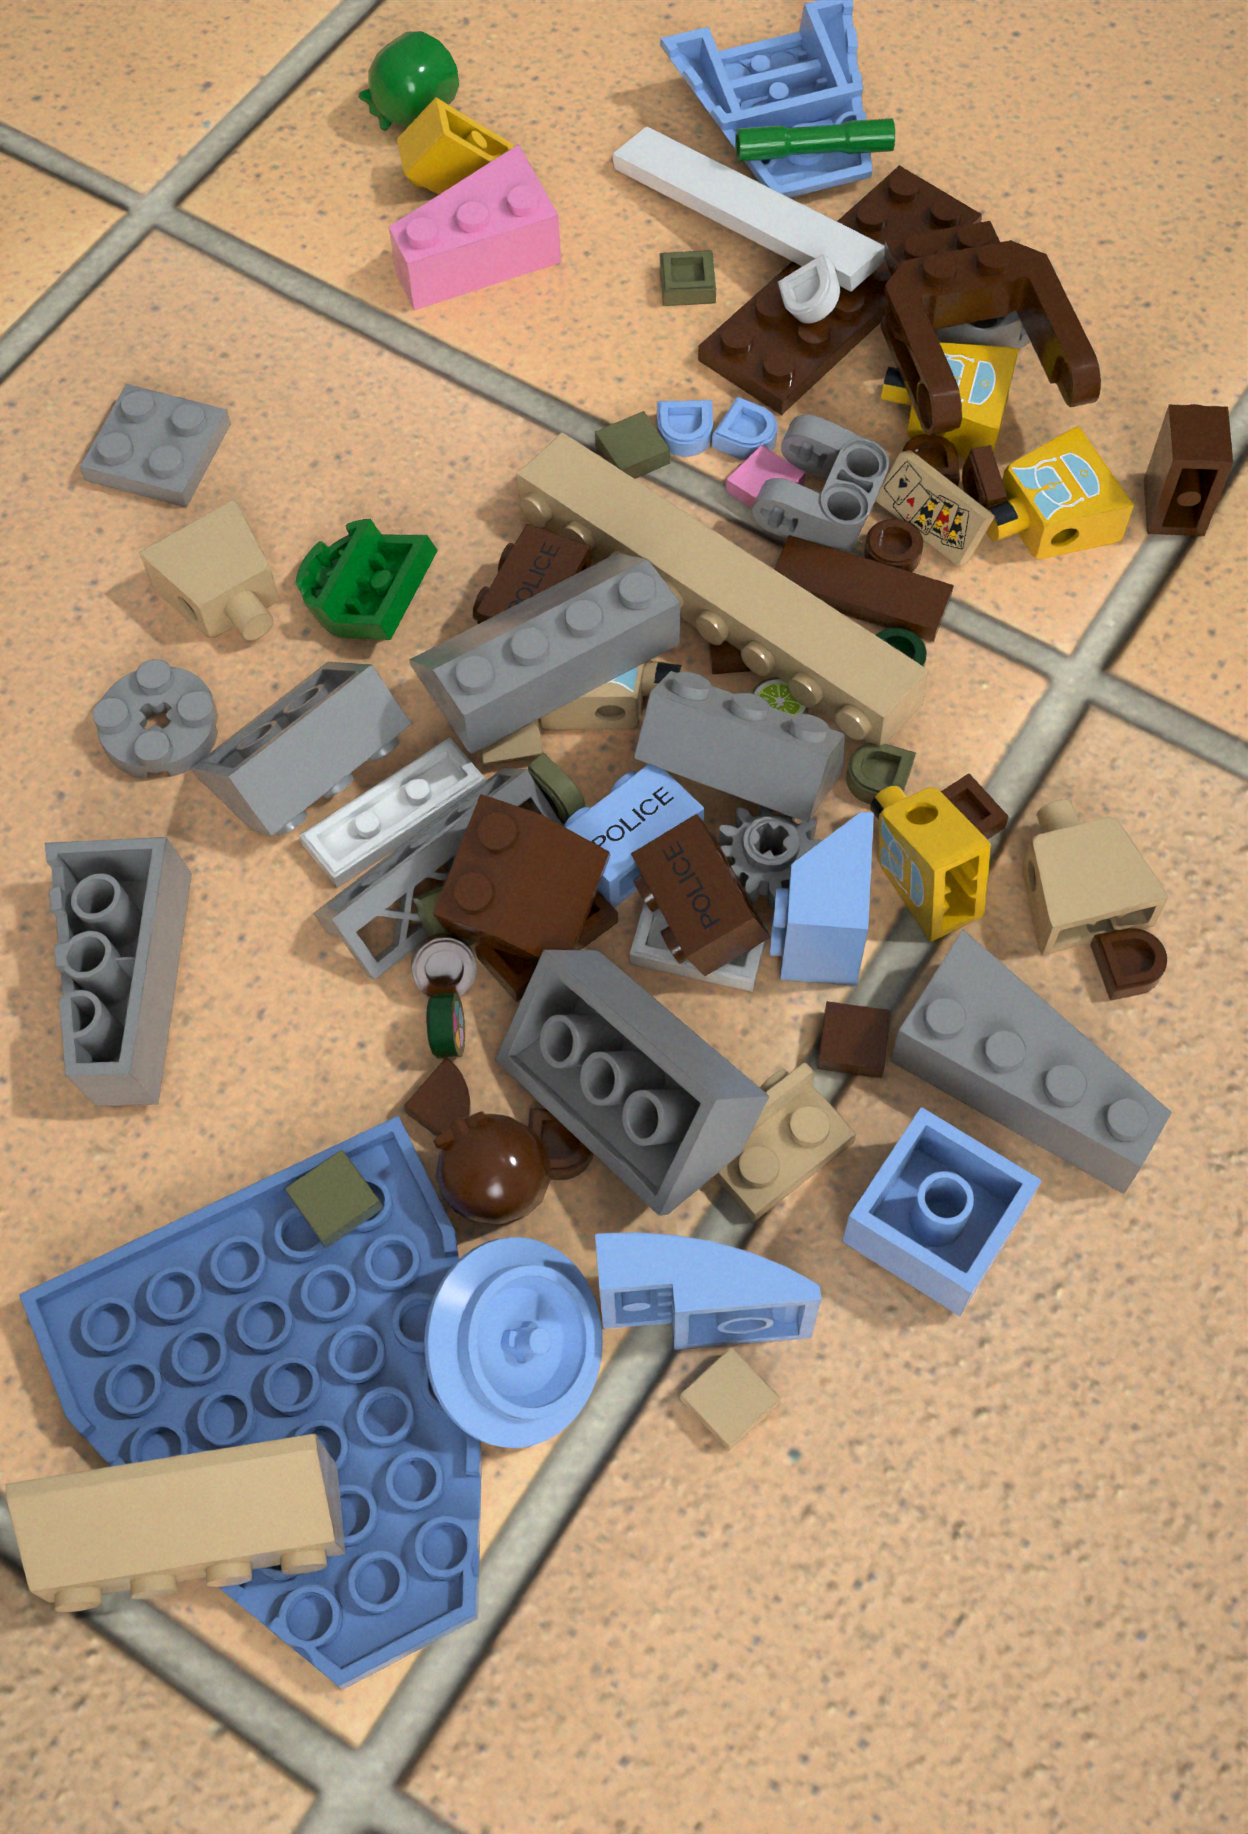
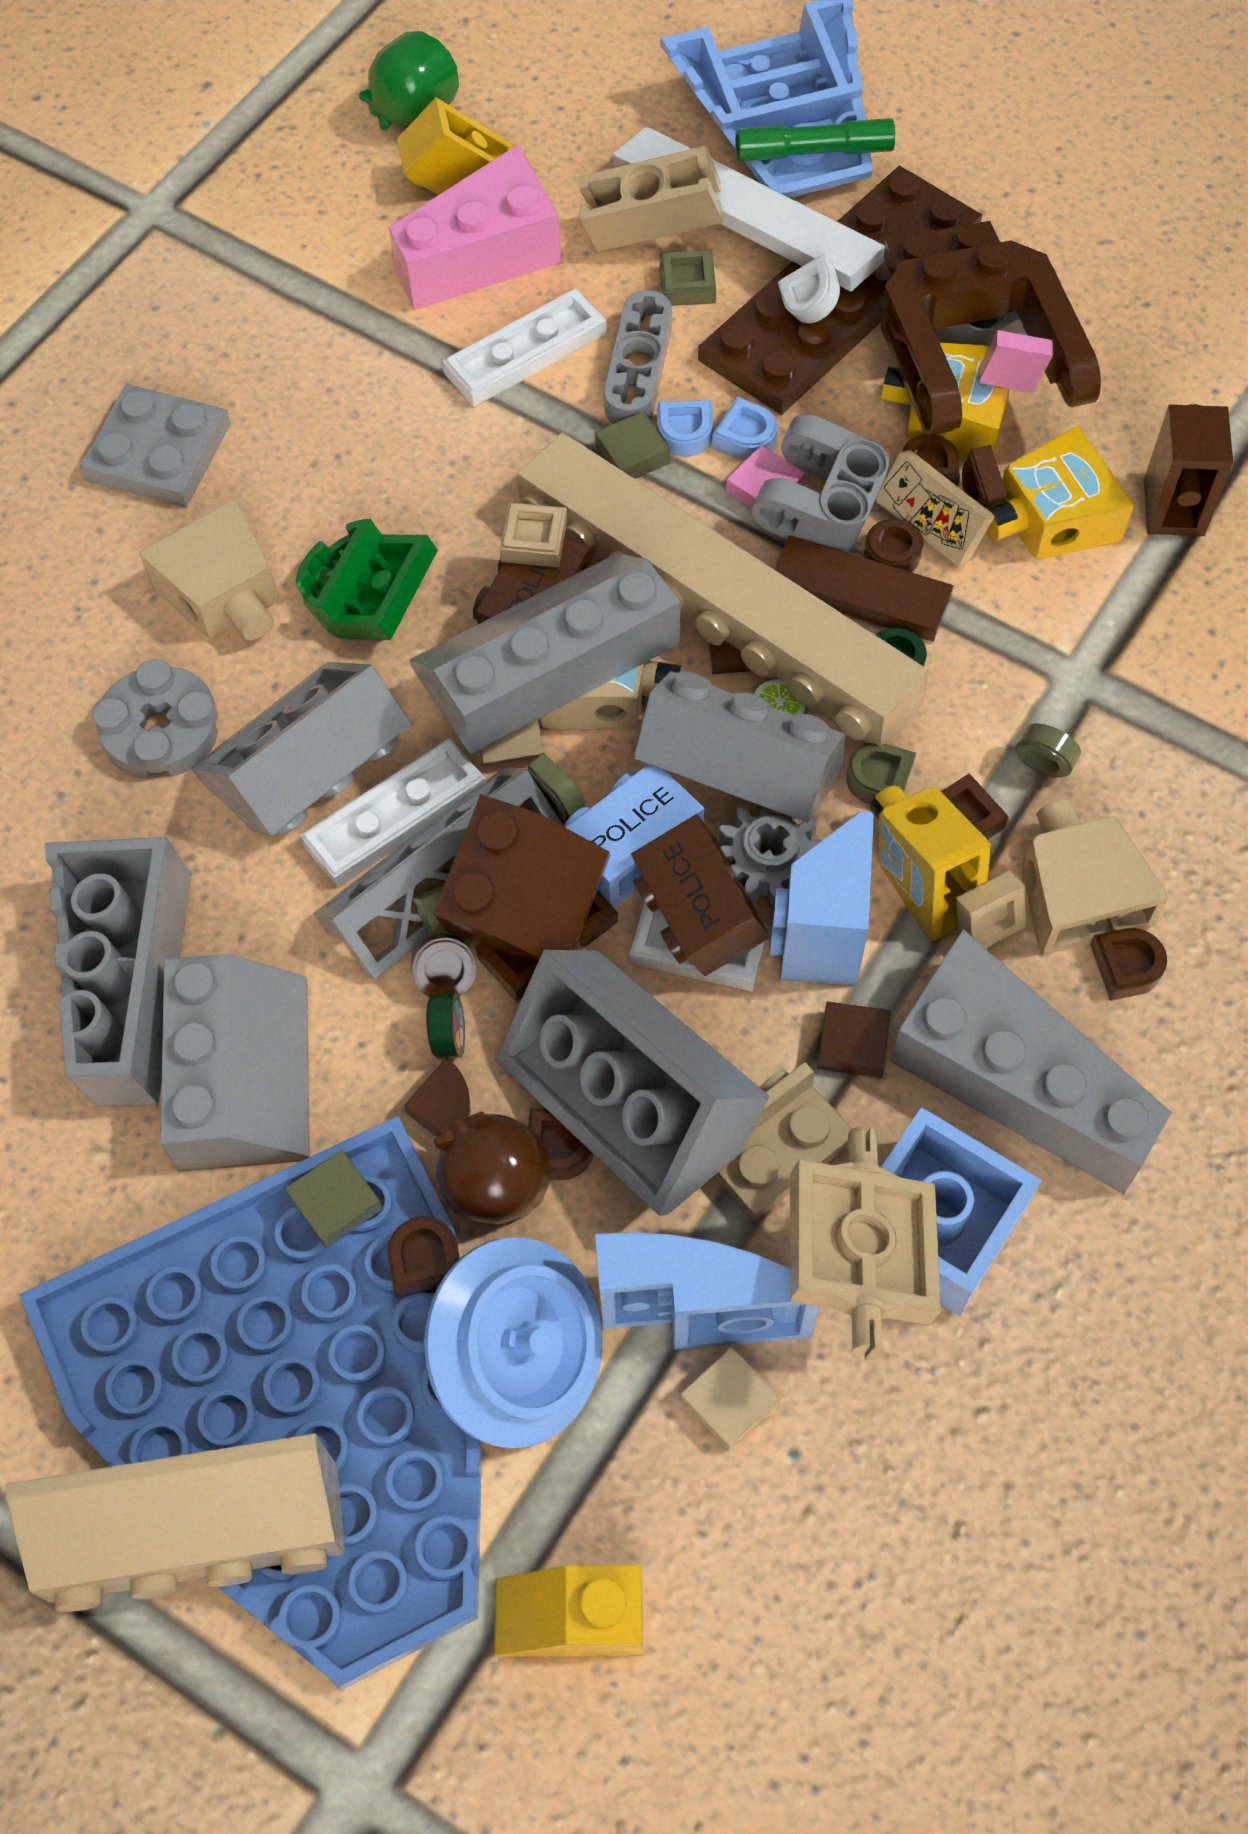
(234, 1063): none -> light grey slope
(421, 1255): none -> reddish brown tile
(524, 347): none -> white tile
(533, 534): none -> tan tile
(570, 1612): none -> yellow slope
(631, 339): none -> light grey beam
(650, 199): none -> tan piece
(864, 1243): none -> tan plate
(993, 909): none -> tan tile
(1015, 361): none -> bright pink tile
(1048, 750): none -> olive tile

